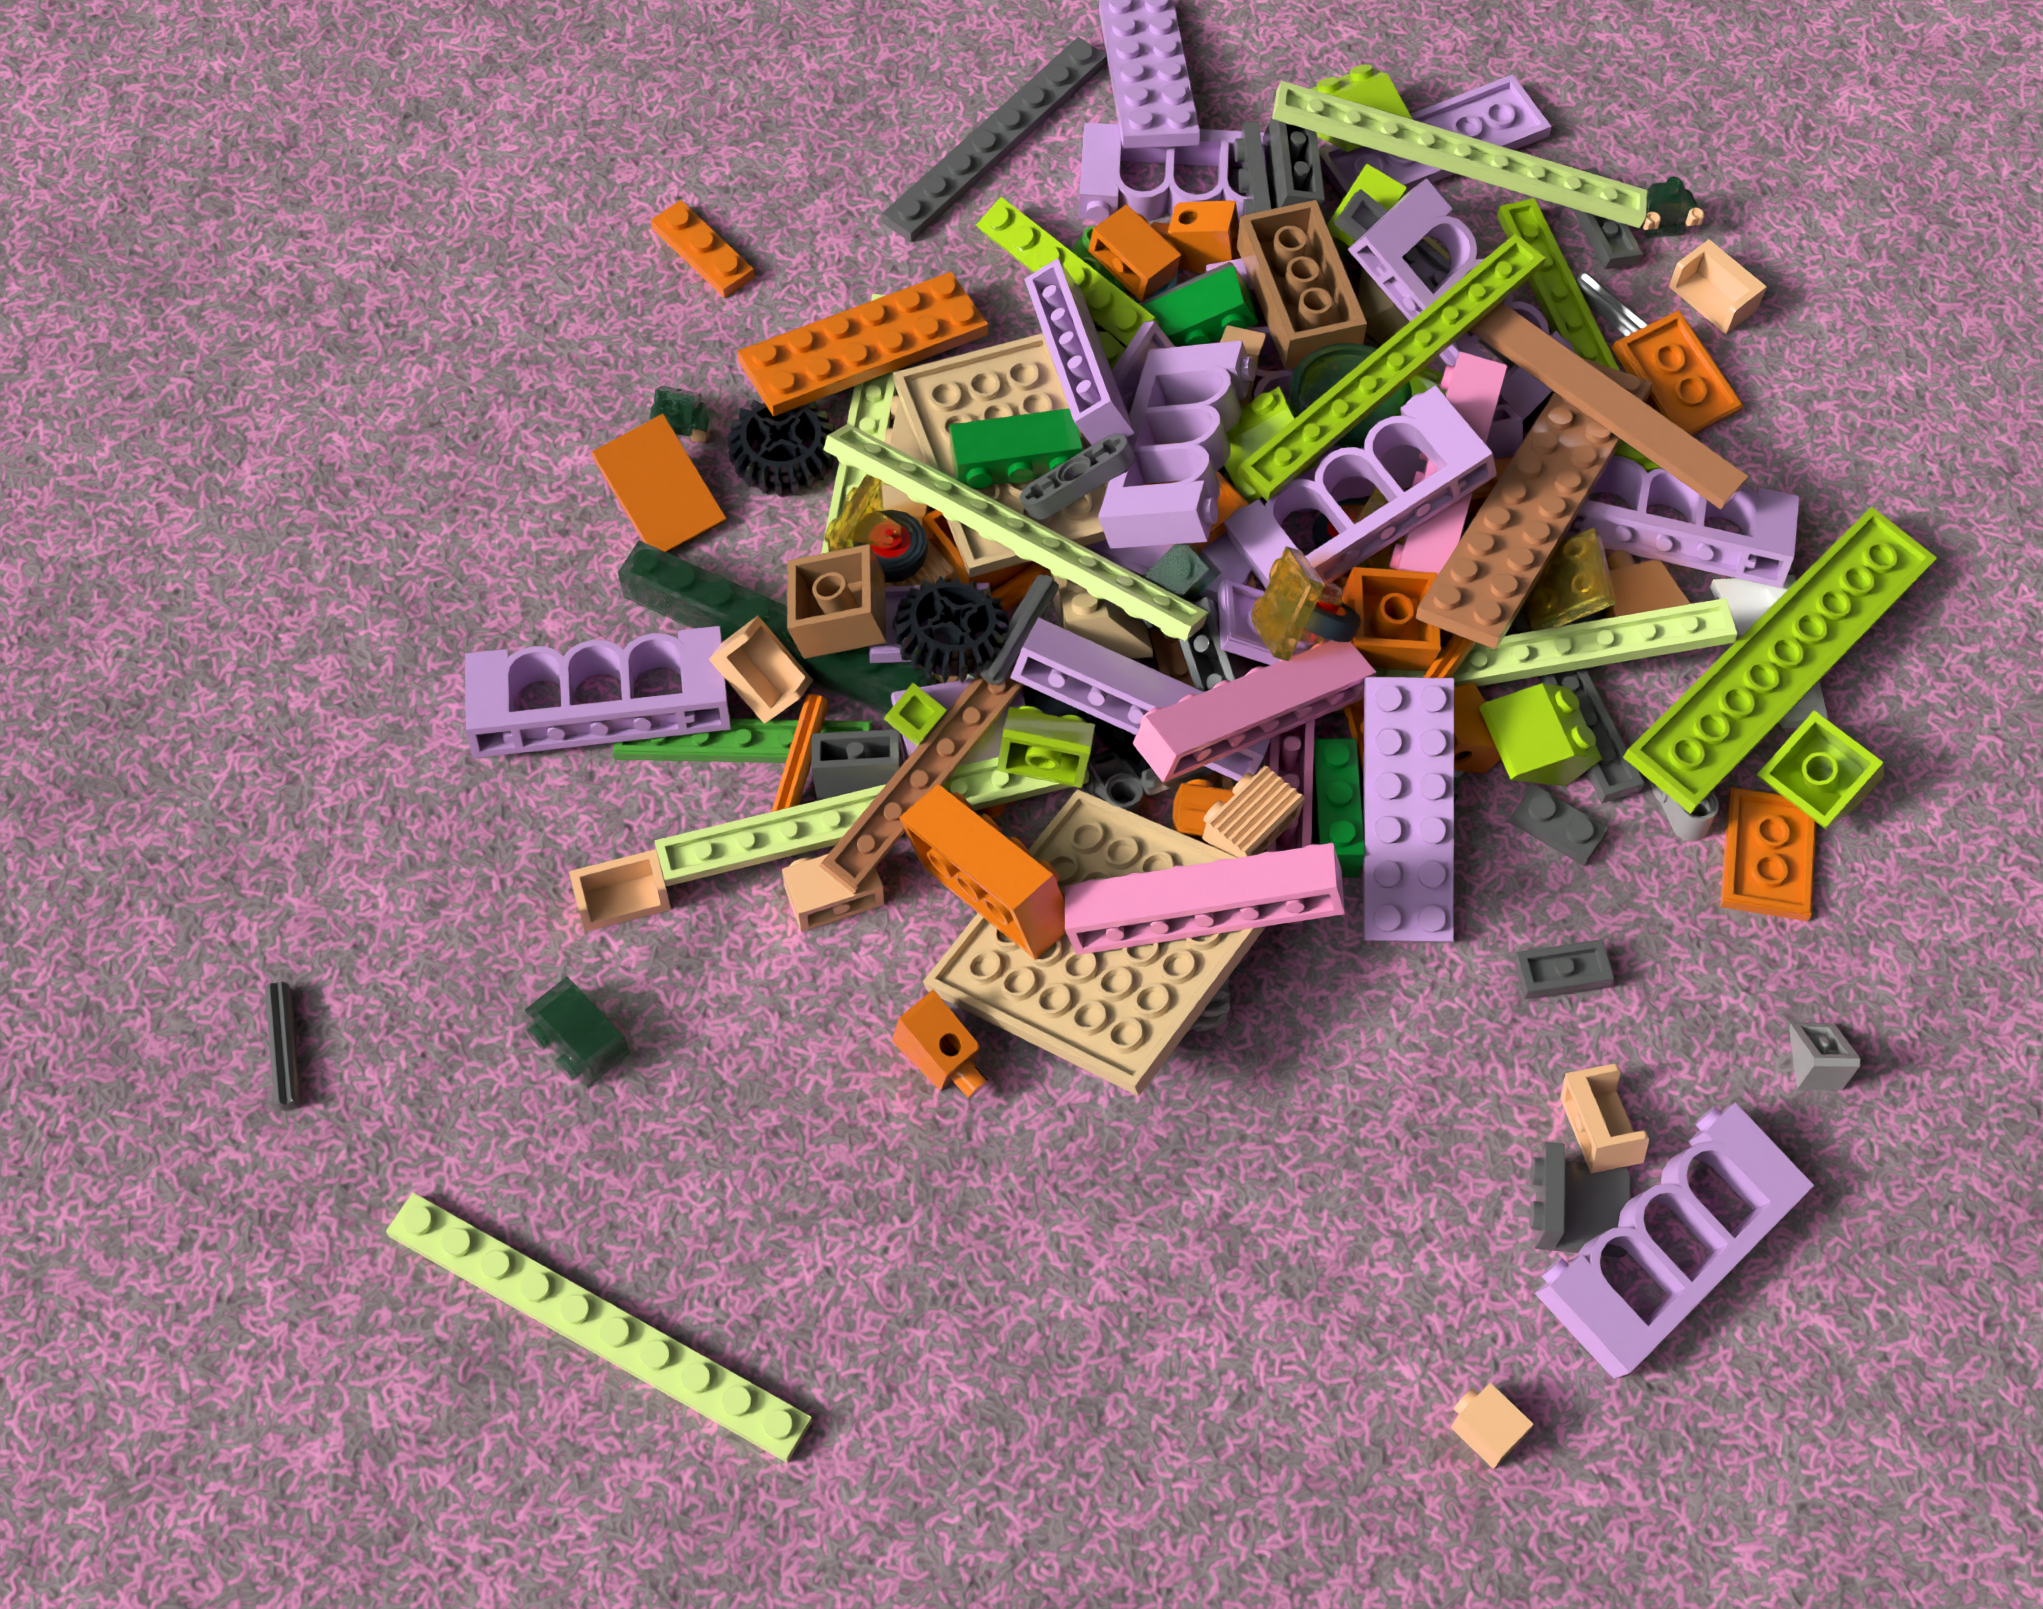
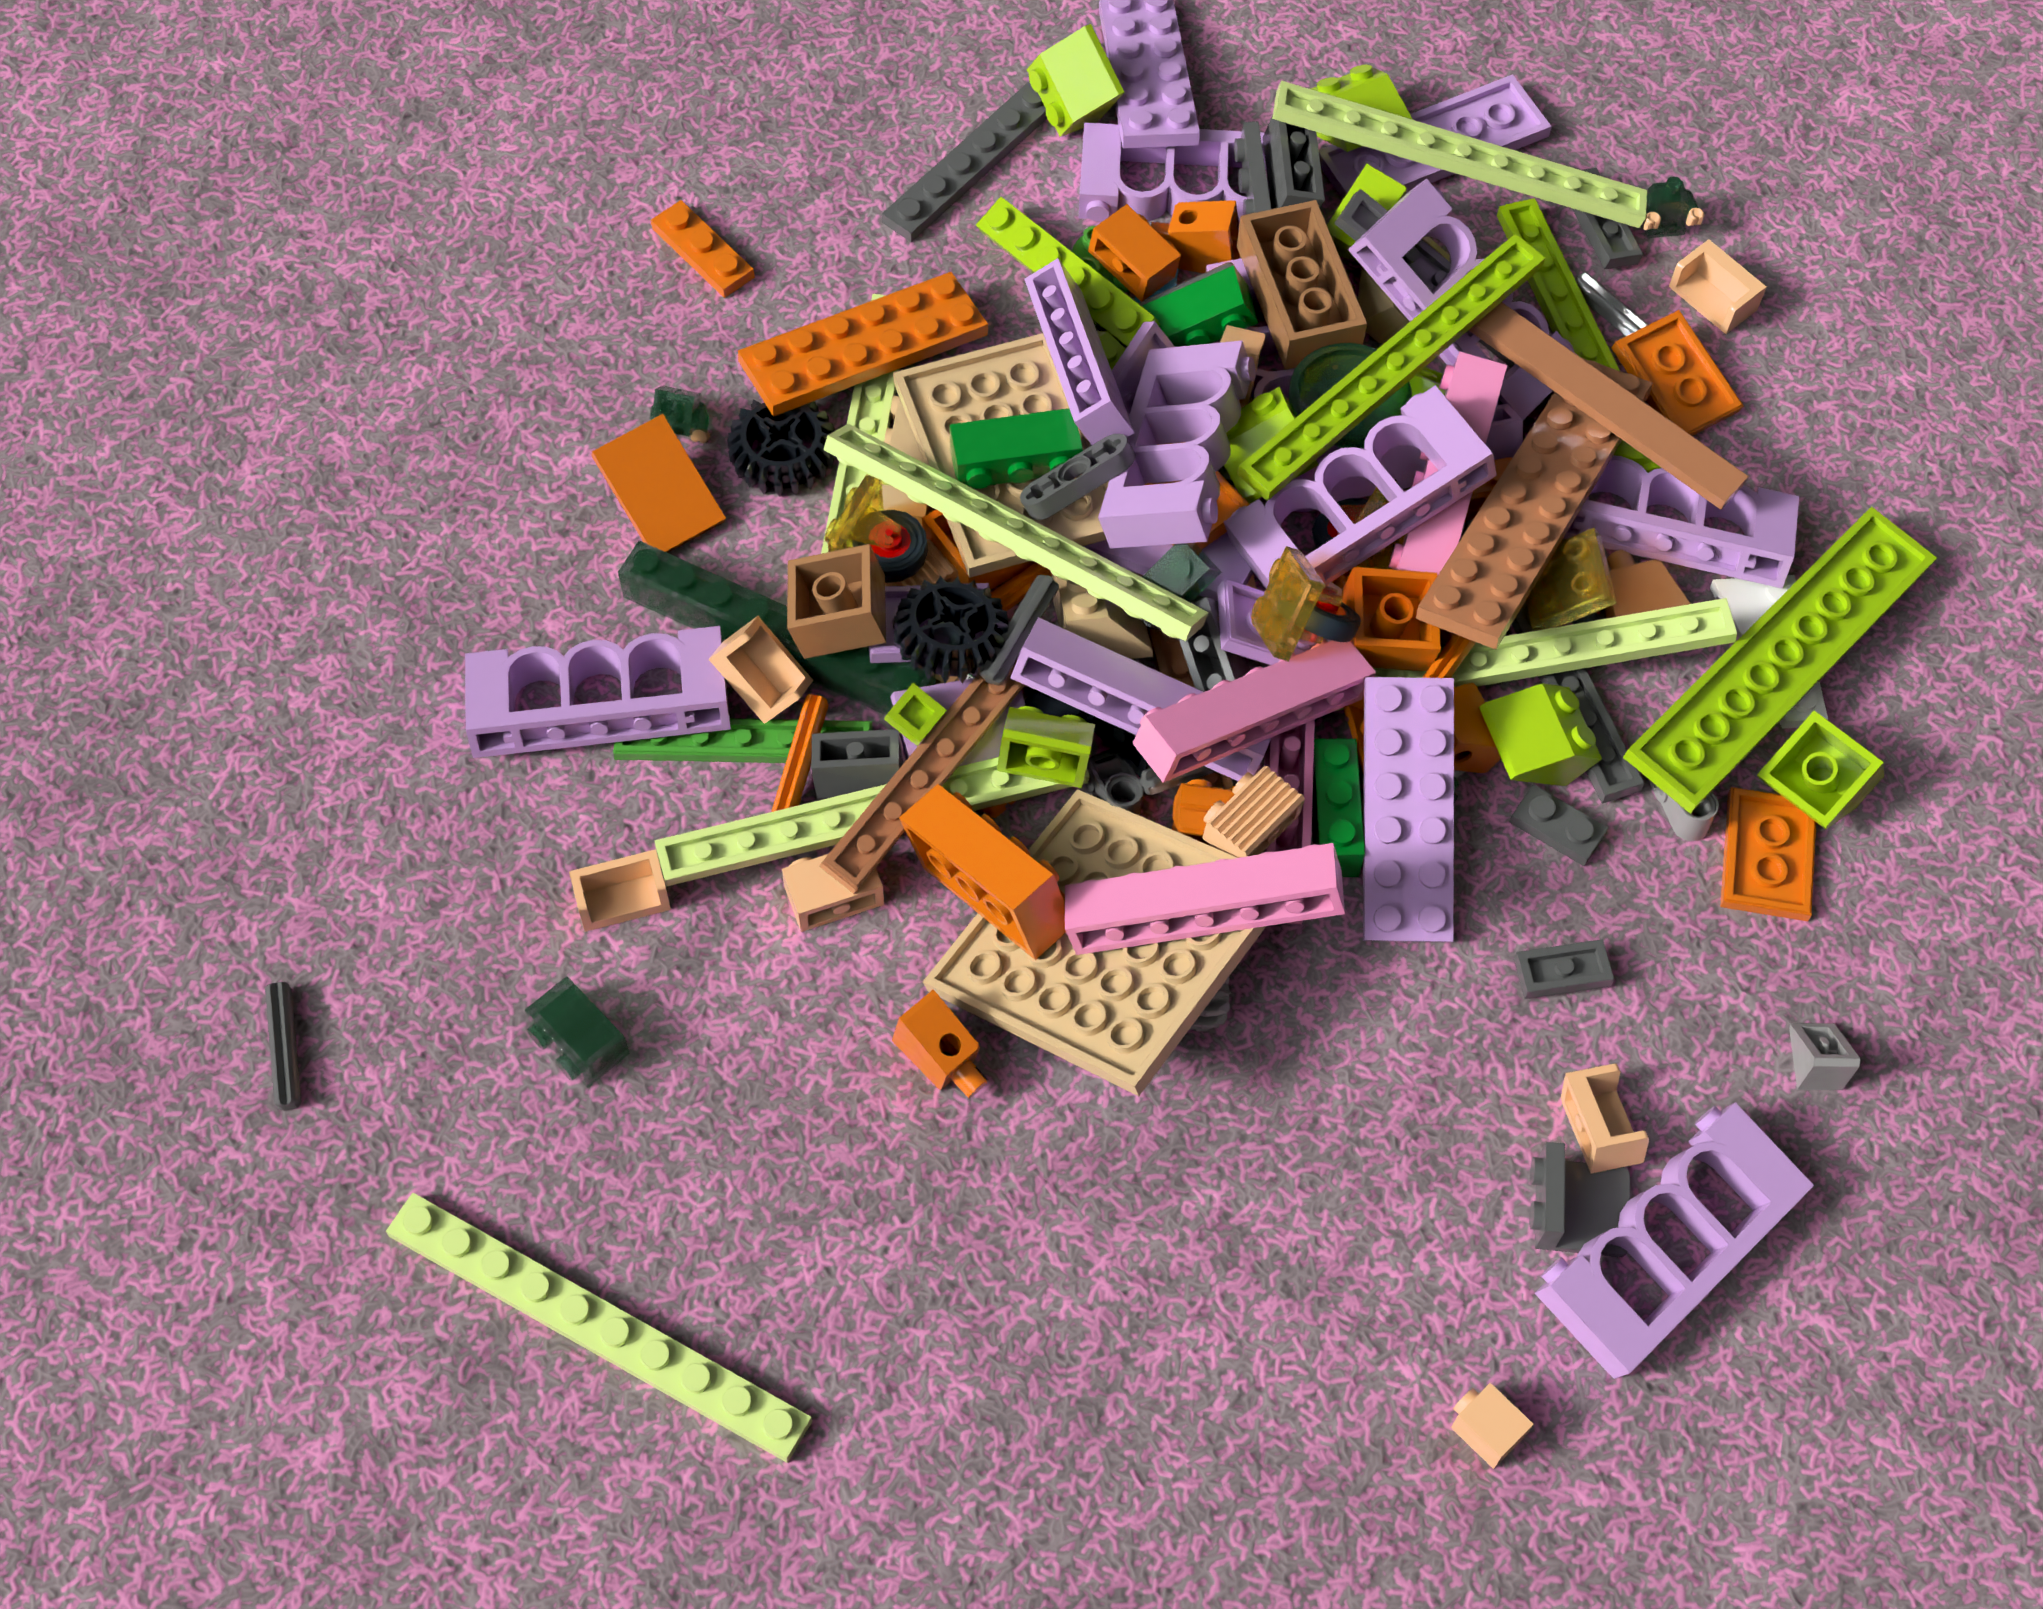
(1075, 81): none -> slope

